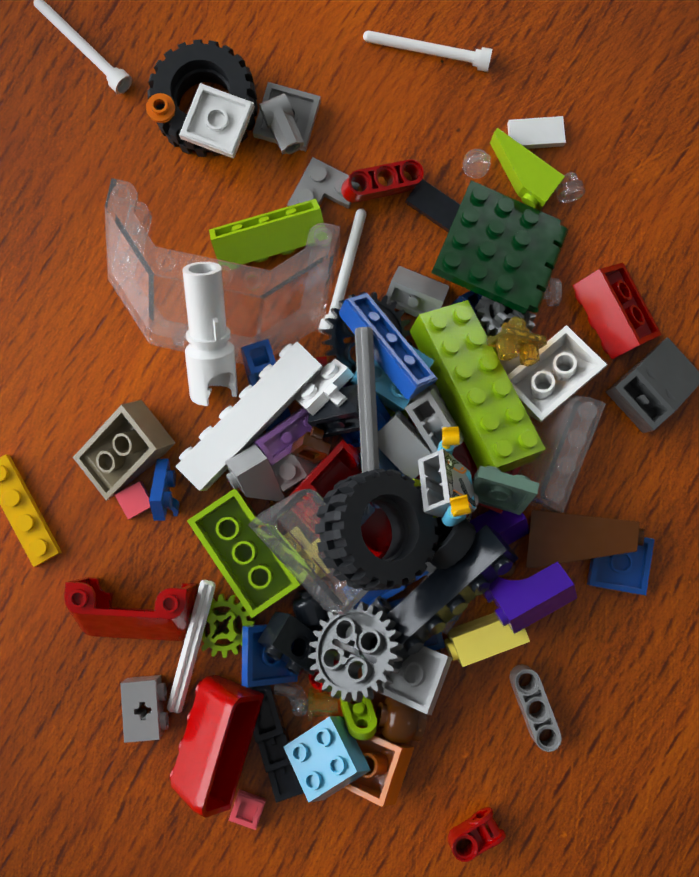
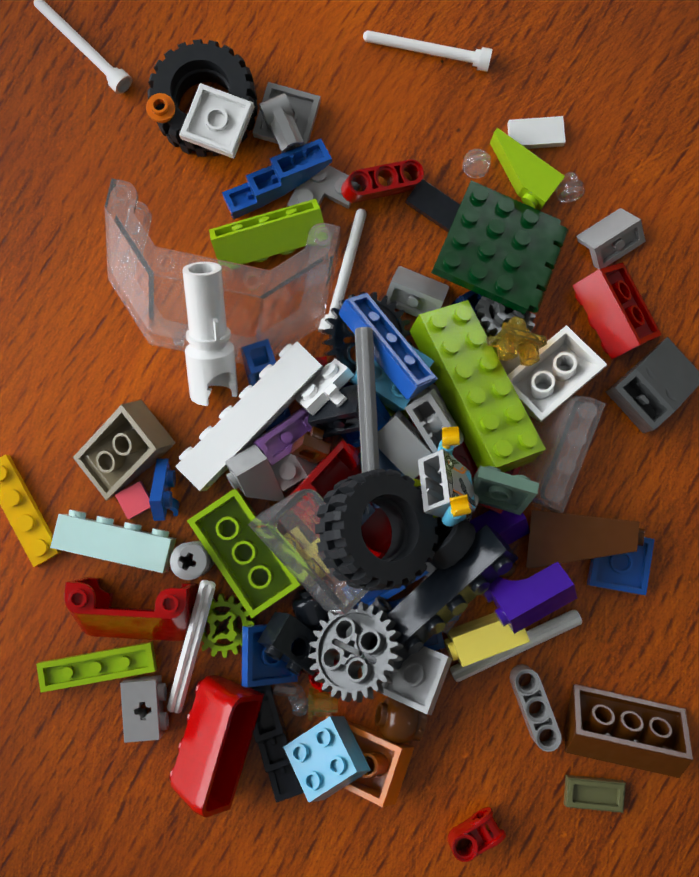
(96, 667): none -> lime plate
(113, 542): none -> light aqua brick
(182, 564): none -> light grey piece
(247, 809): coral tile -> none
(284, 175): none -> blue slope
(359, 715): lime plate -> none
(536, 636): none -> white axle
(554, 292): clear tile -> none
(594, 793): none -> olive tile
(612, 237): none -> light grey panel
(627, 731): none -> reddish brown slope

